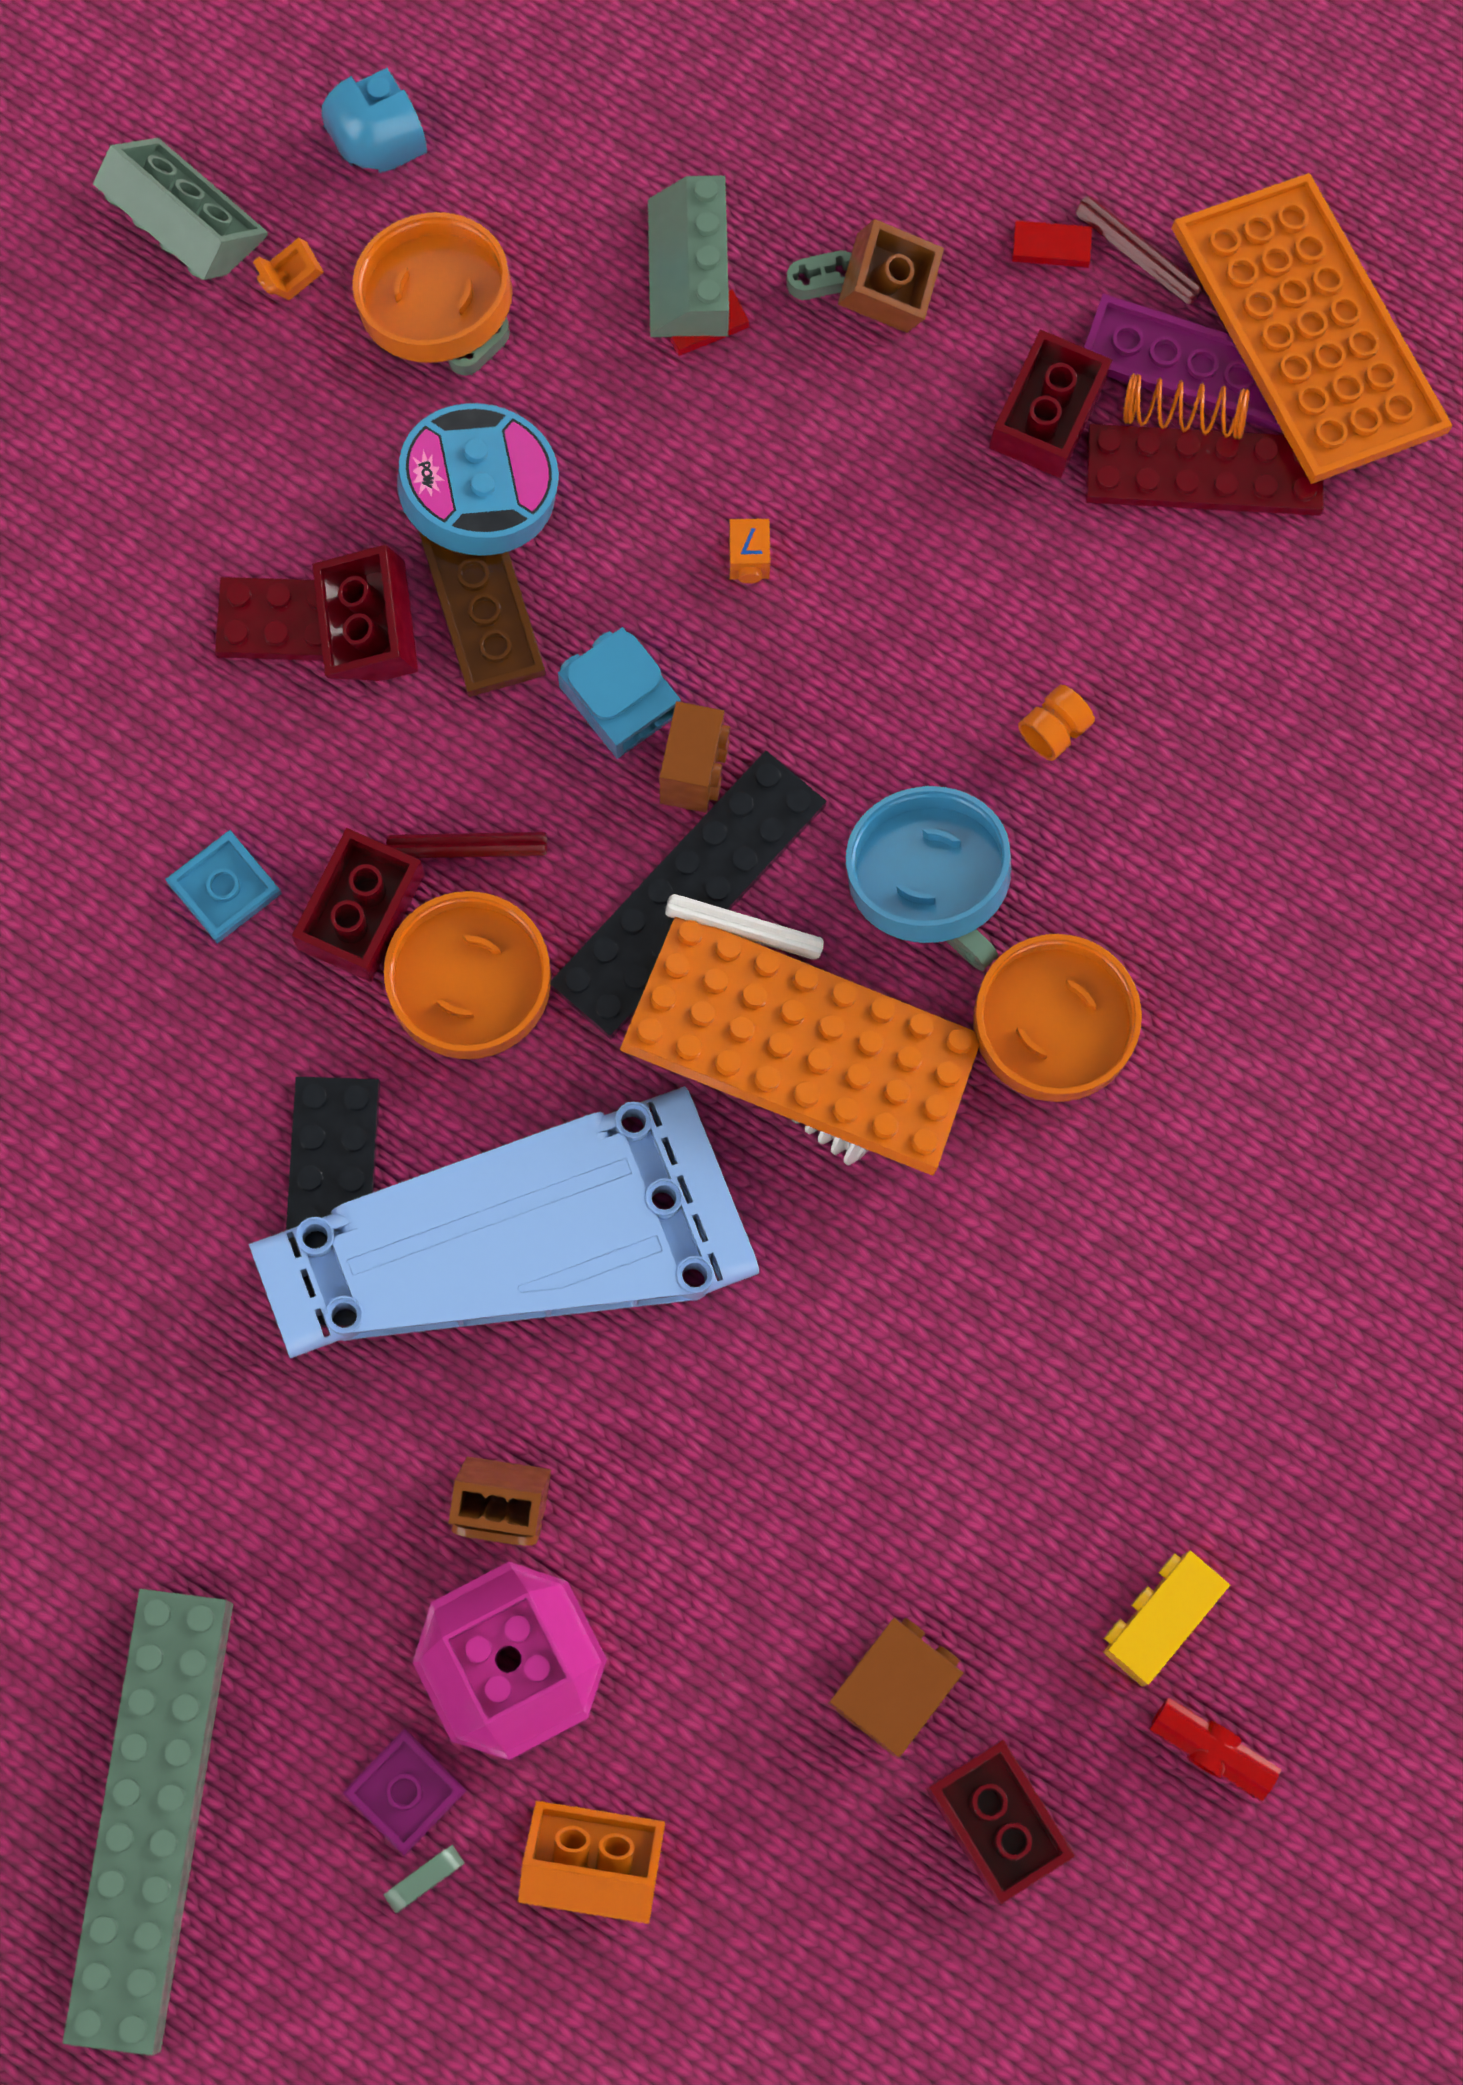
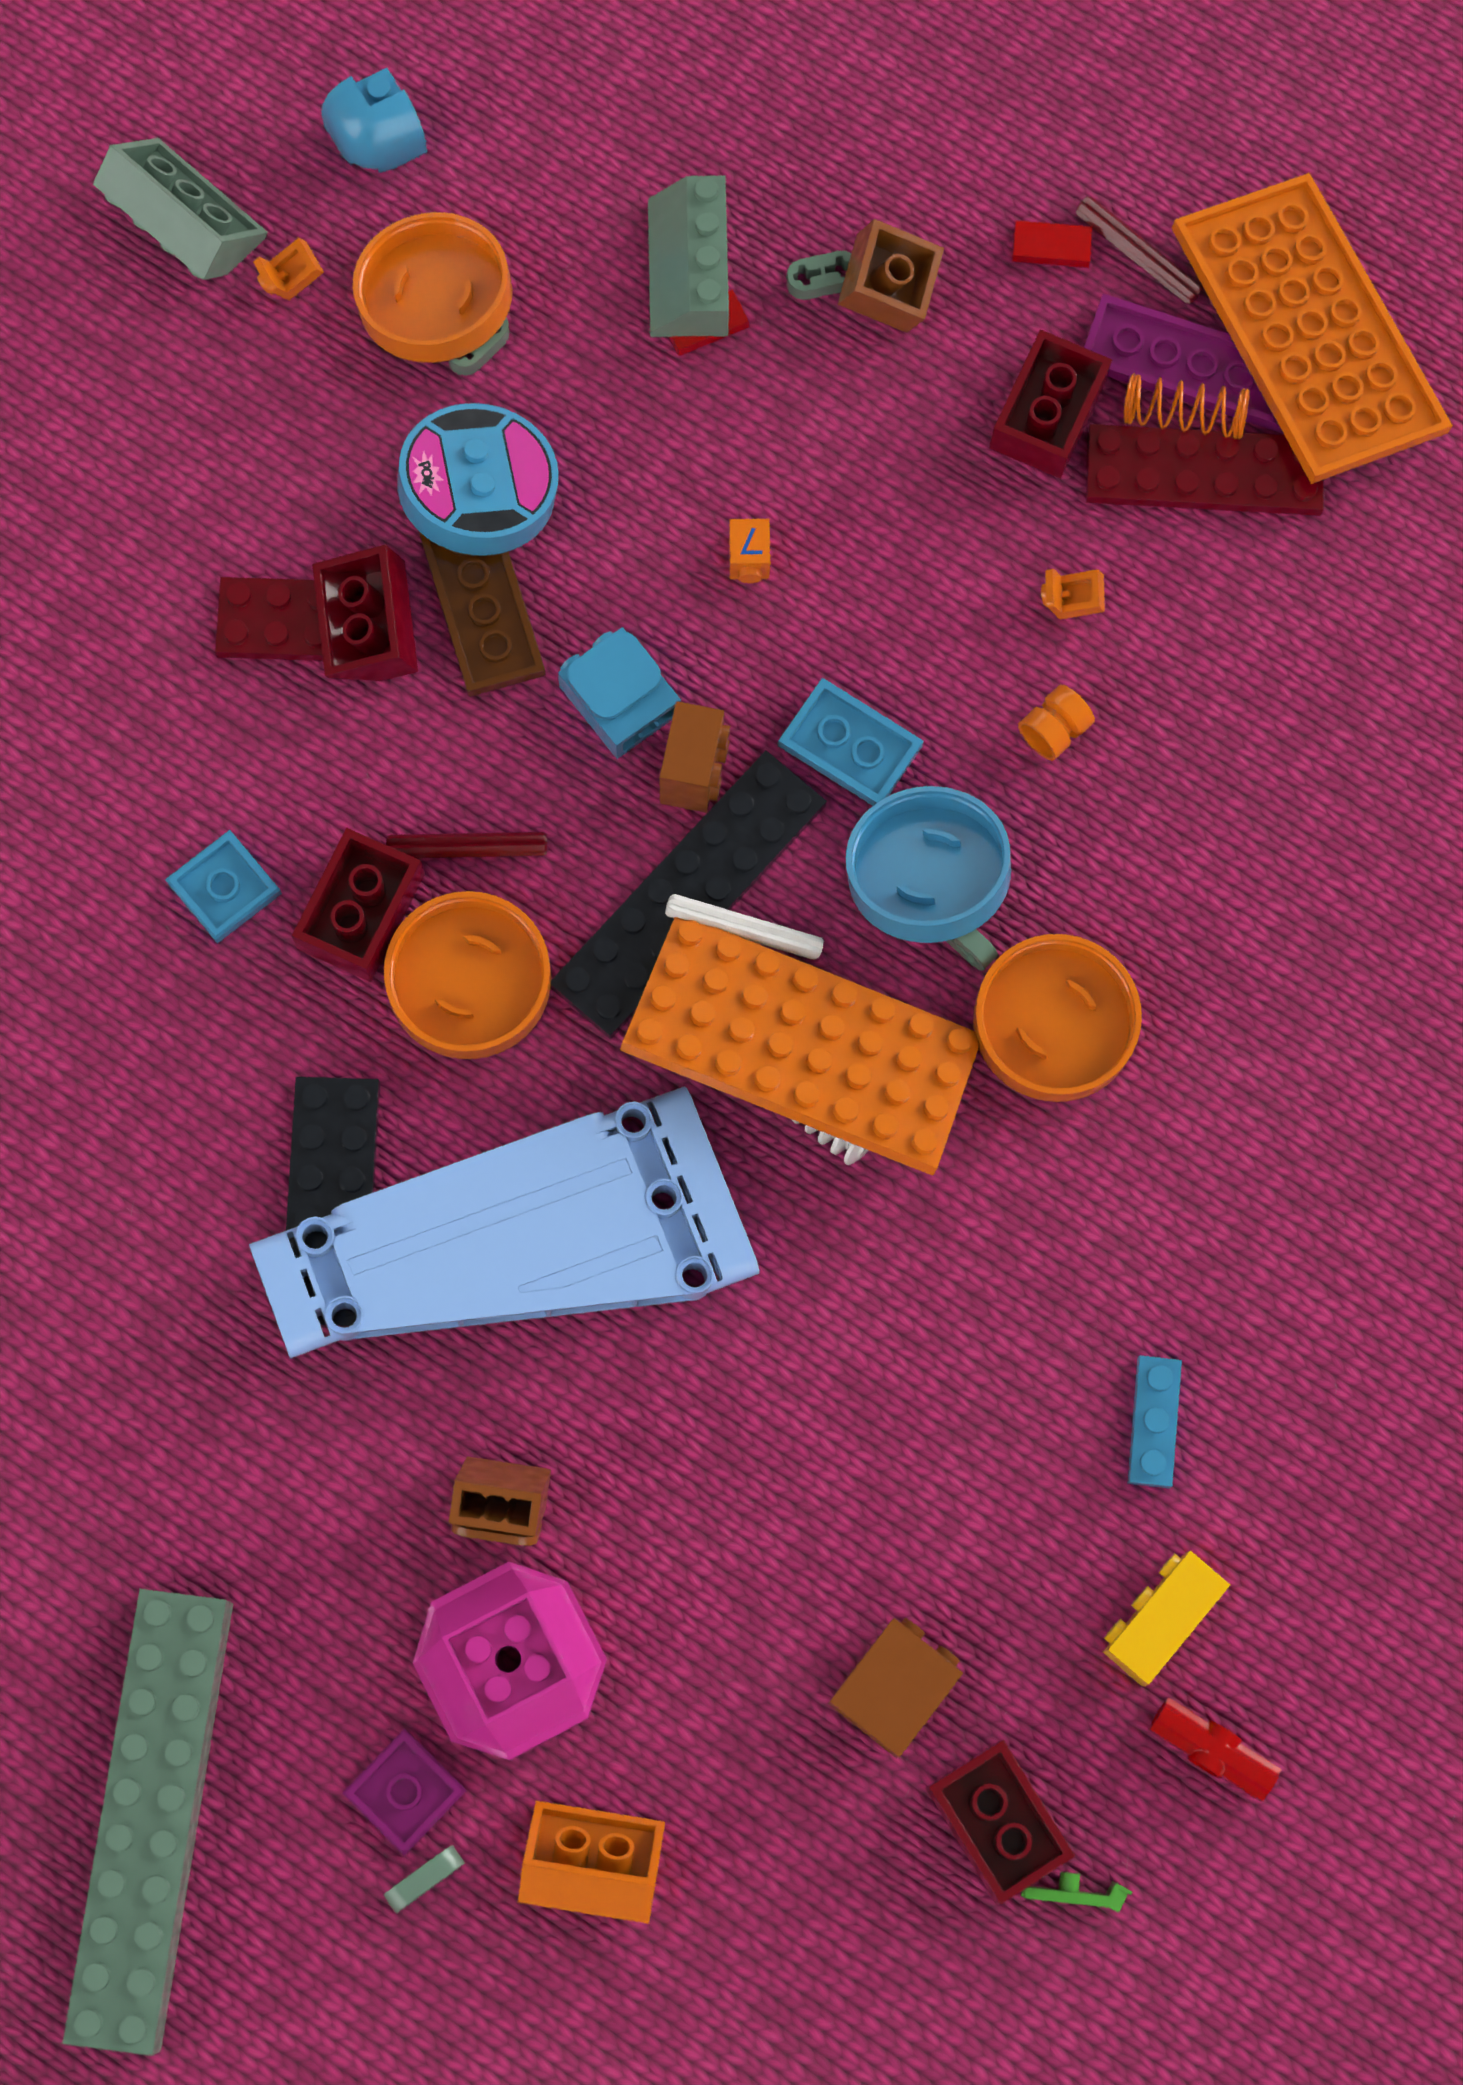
(850, 743): none -> dark azure plate
(1069, 1893): none -> bright green piece
(1073, 593): none -> orange bracket
(1154, 1422): none -> dark azure plate

